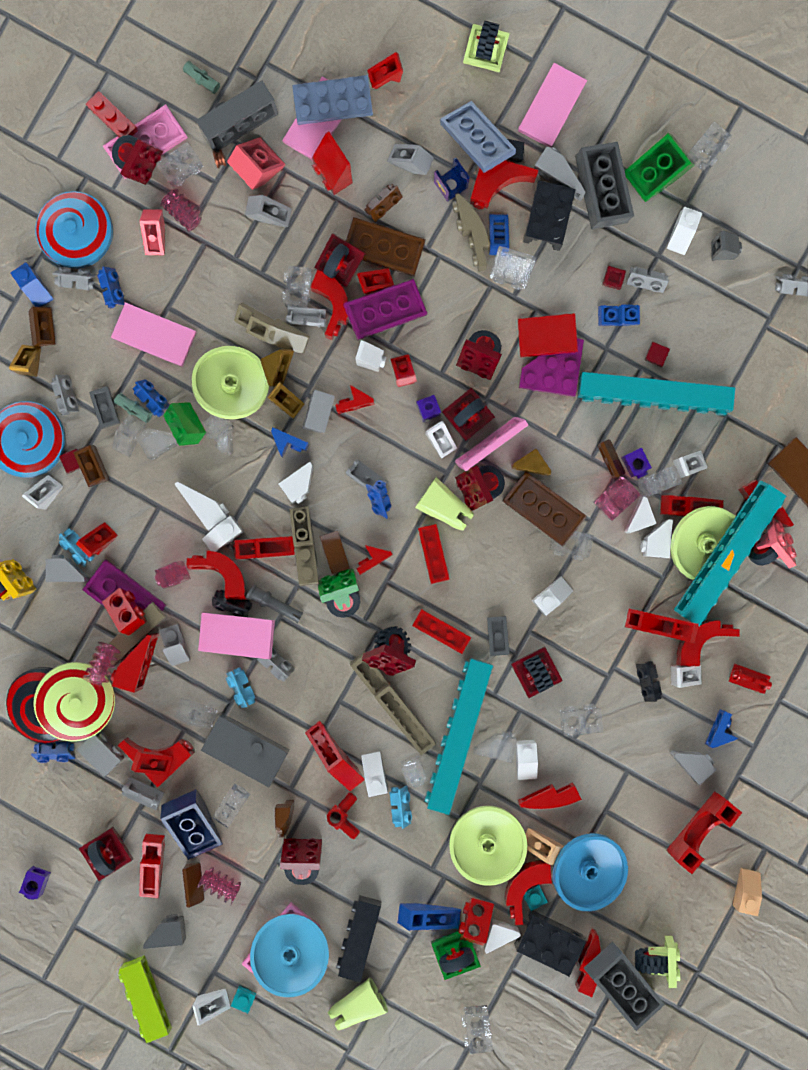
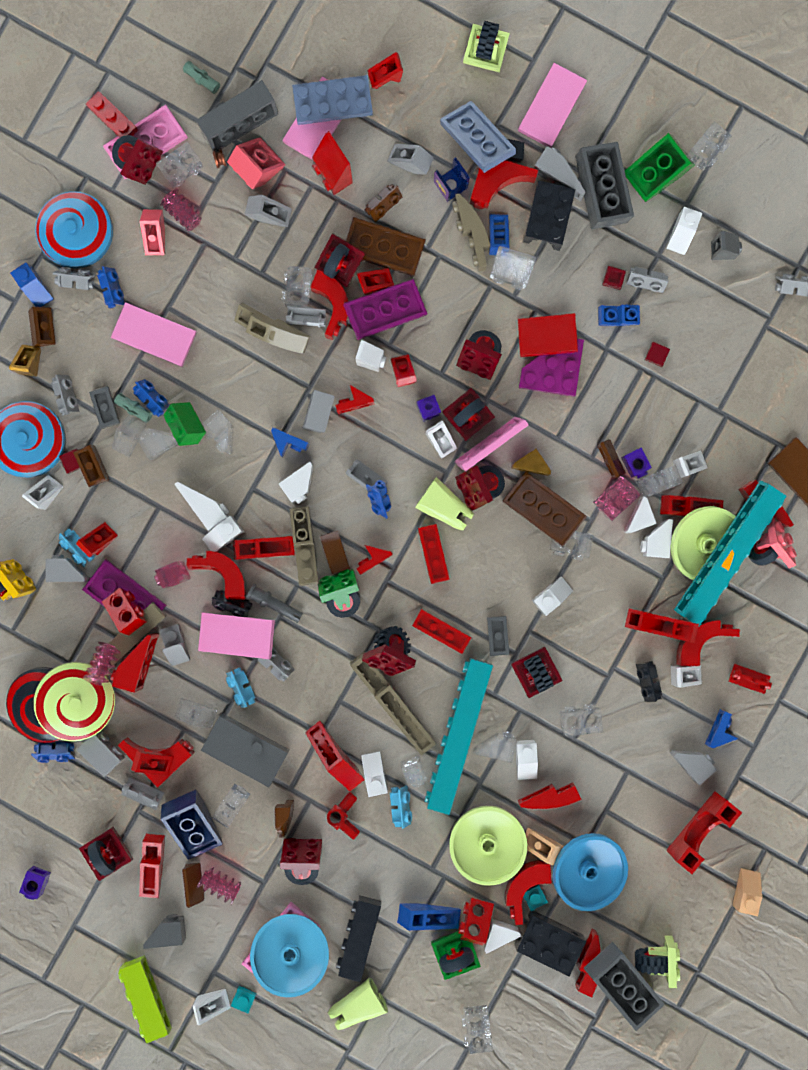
(229, 382): yellowish green dish -> none
(276, 366): pearl gold slope -> none
(285, 400): pearl gold slope -> none
(656, 392): teal brick -> none

